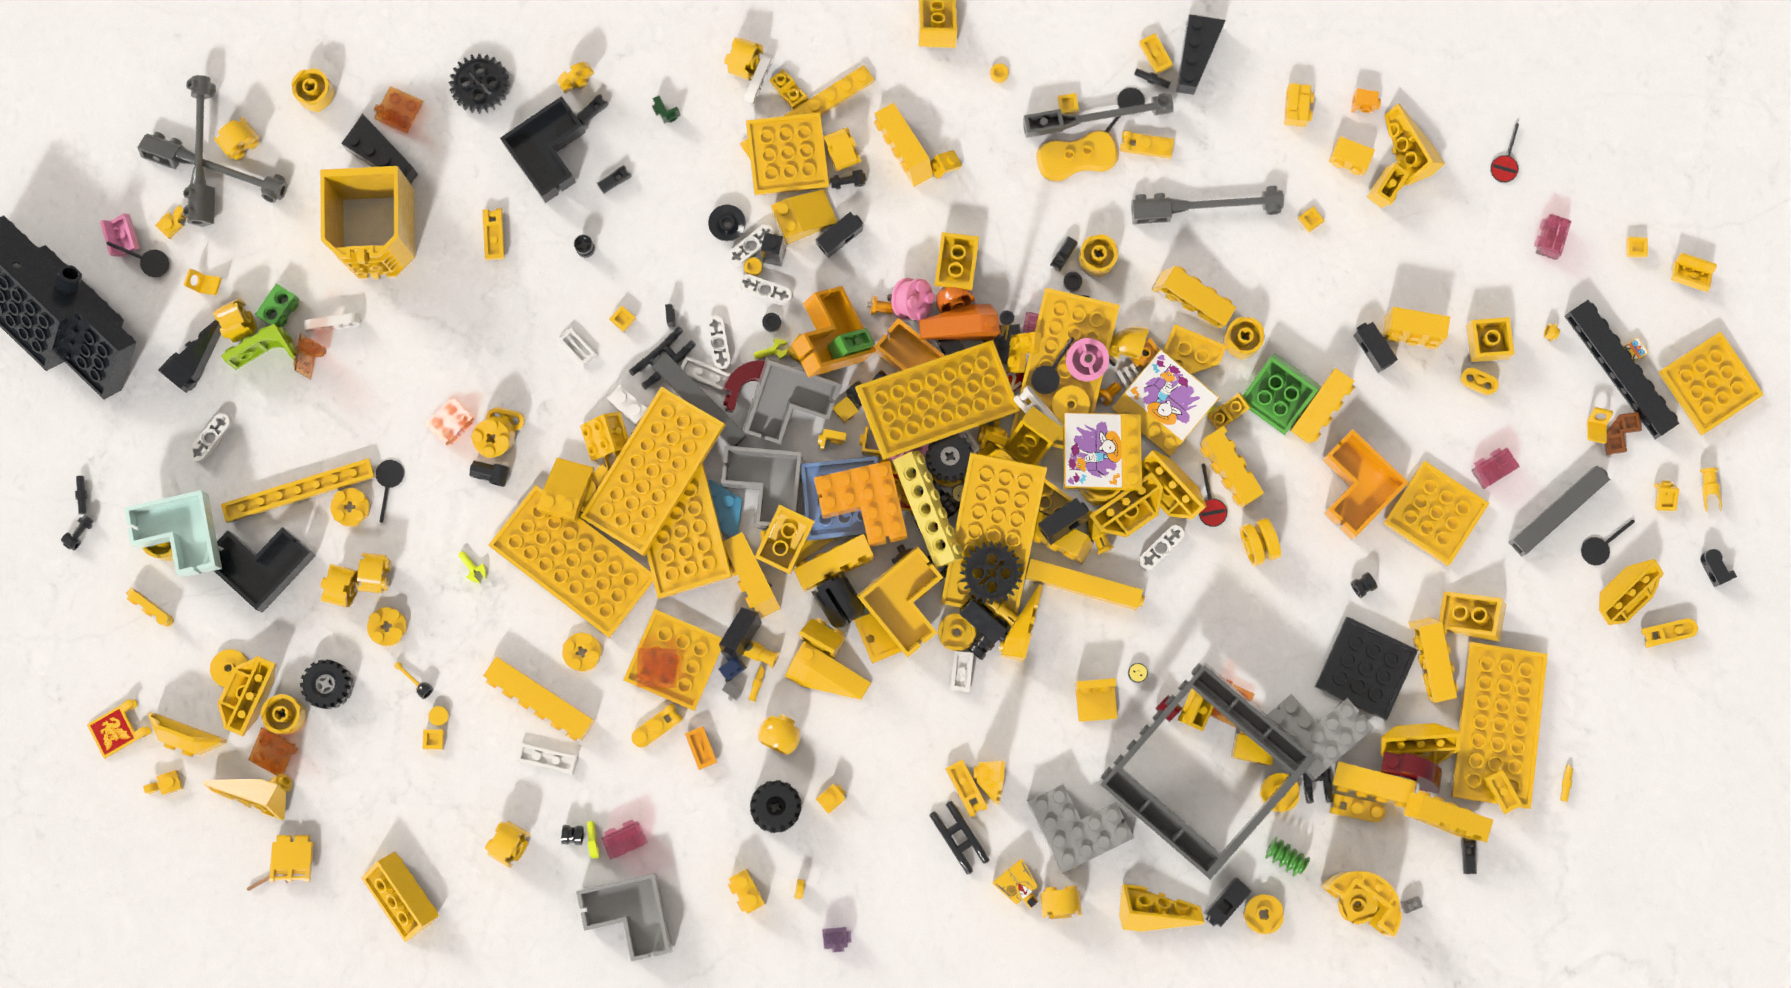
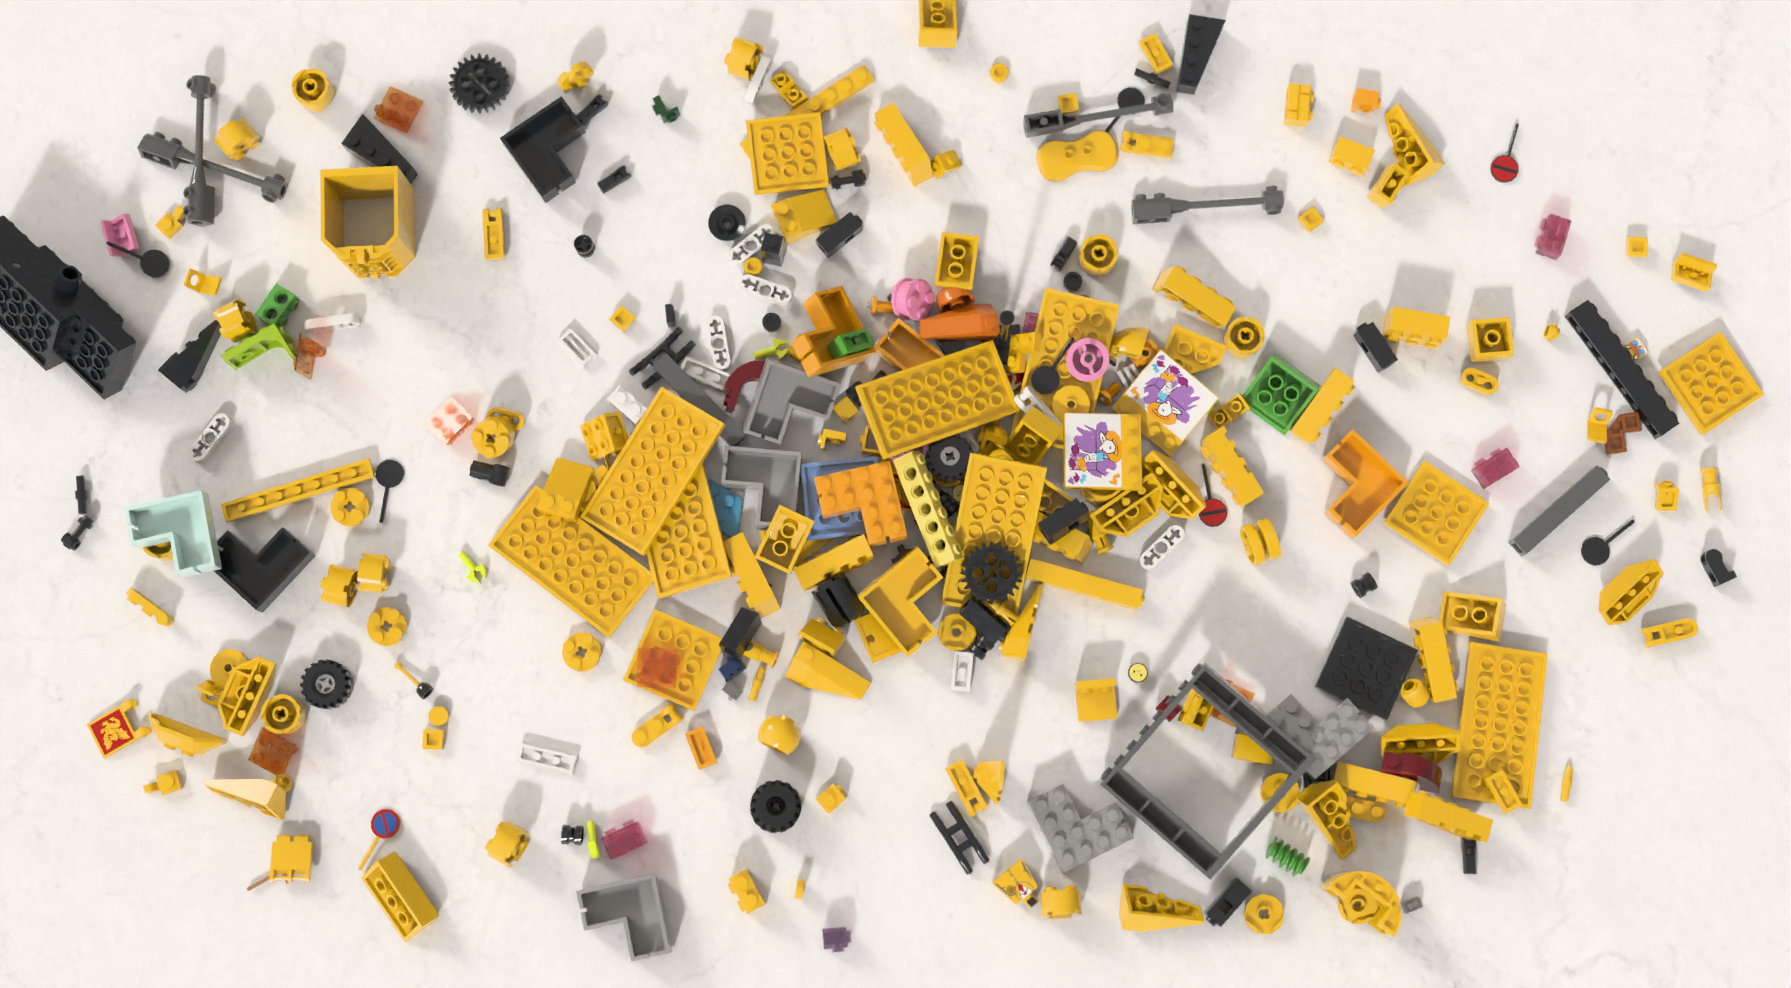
(211, 688): none -> yellow bracket
(384, 825): none -> piece
(538, 698): yellow brick -> none
(1328, 811): none -> yellow wedge
(1415, 693): none -> yellow head

